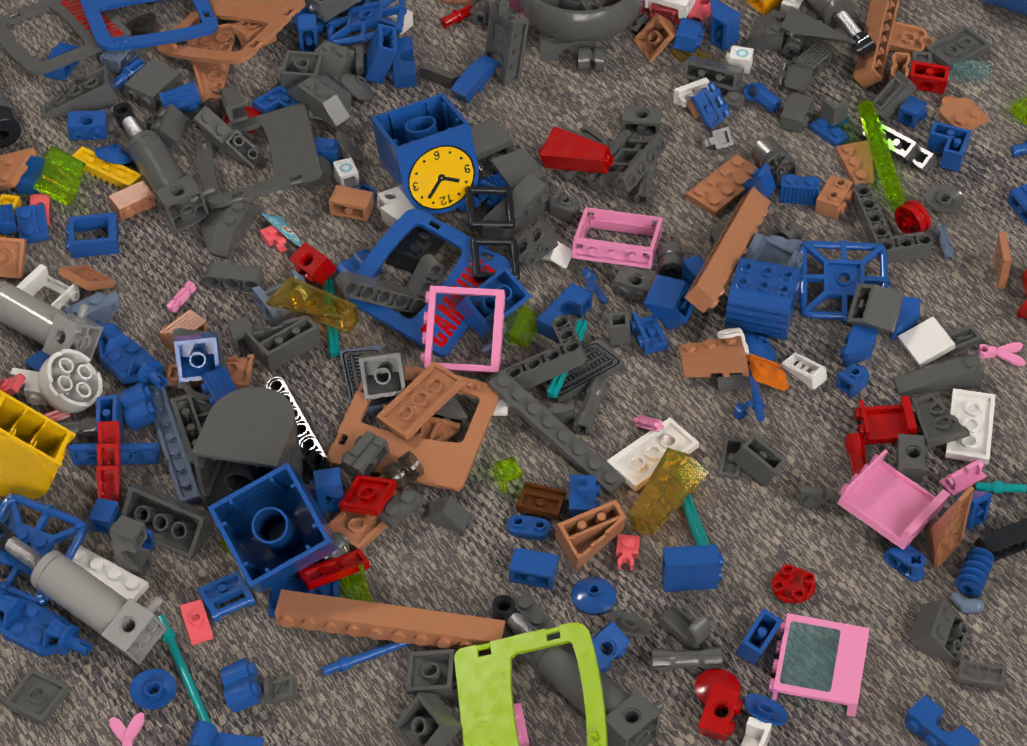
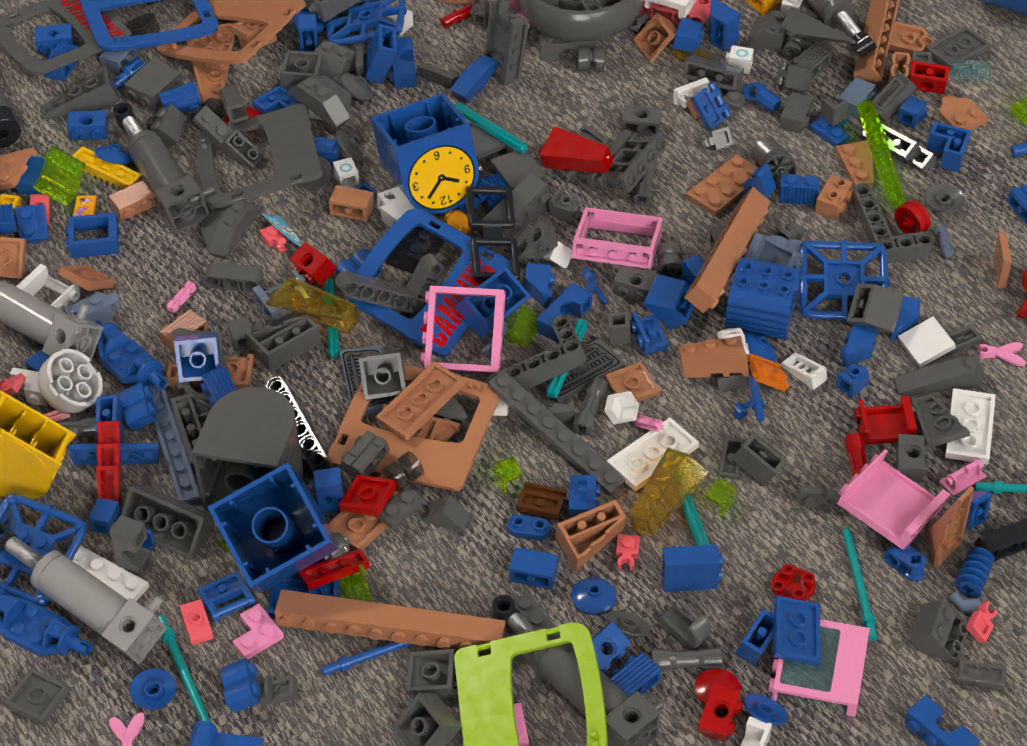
(49, 36): none -> blue brick
(85, 205): none -> light orange tile
(261, 635): none -> bright pink plate
(459, 221): none -> light orange head
(492, 128): none -> teal axle
(538, 282): none -> blue slope
(621, 407): none -> white panel
(633, 379): none -> nougat tile
(637, 675): none -> blue brick
(722, 494): none -> clear neon green panel
(796, 630): none -> blue tile
(857, 92): none -> sand blue brick
(867, 617): none -> teal bar
(979, 622): none -> coral plate

